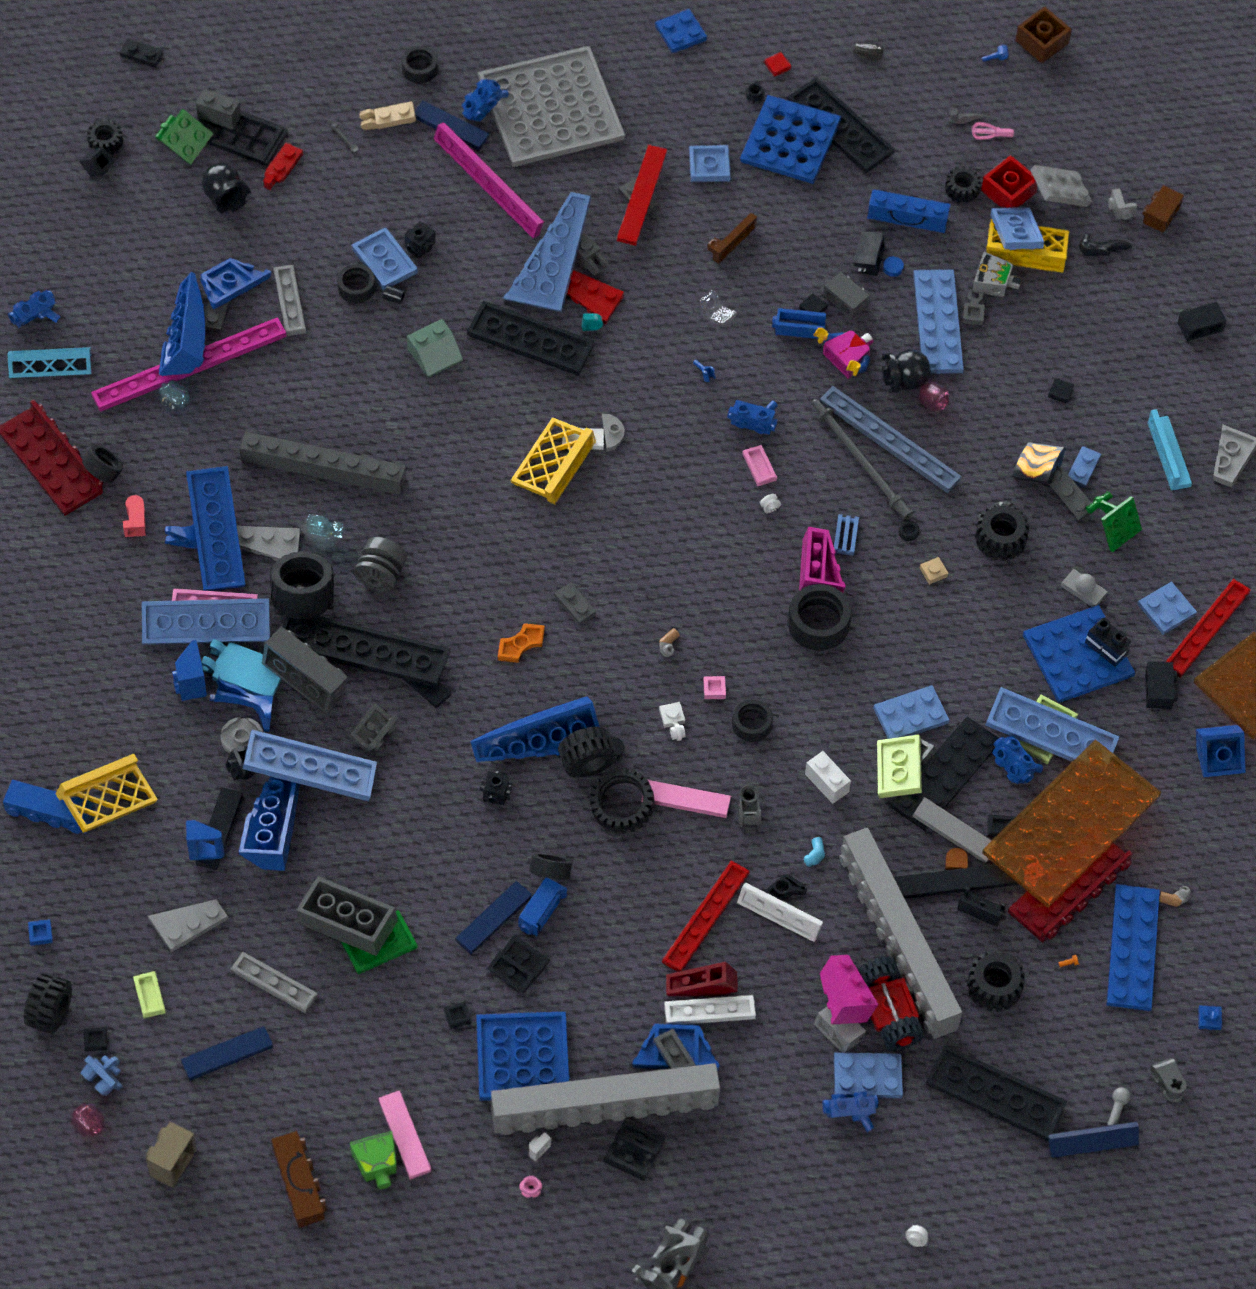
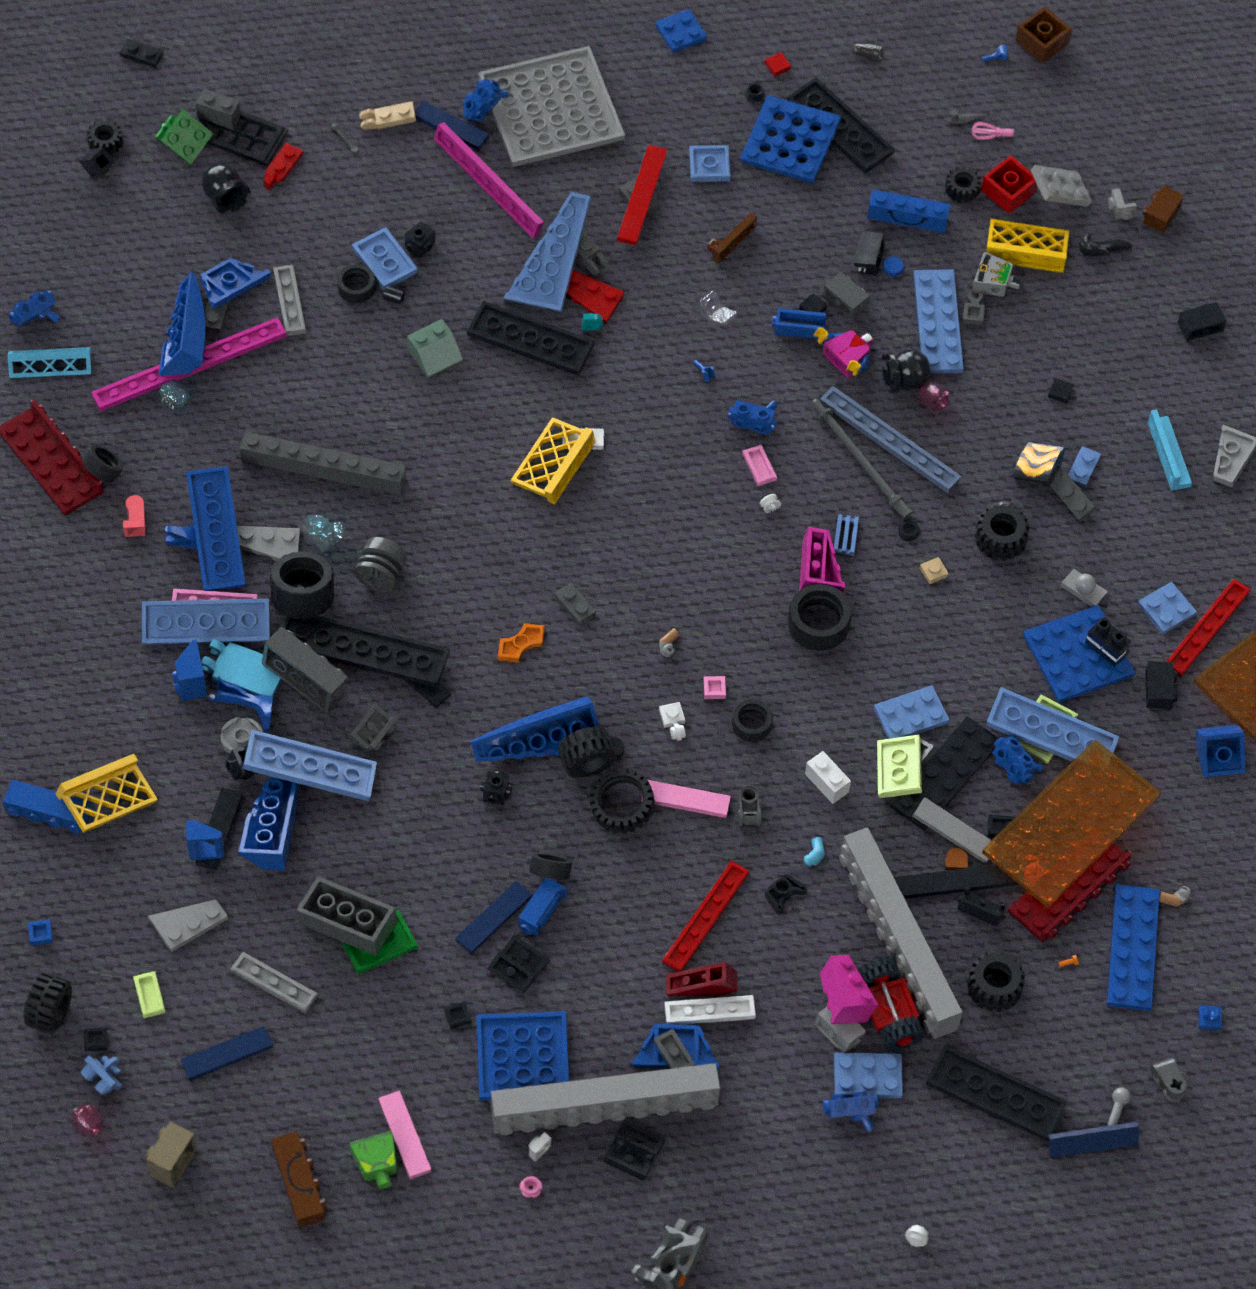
(419, 76): black tyre -> none
(613, 431): light grey plate -> none
(780, 912): white tile -> none
(1017, 228): medium blue plate -> none
(1119, 522): green plate -> none

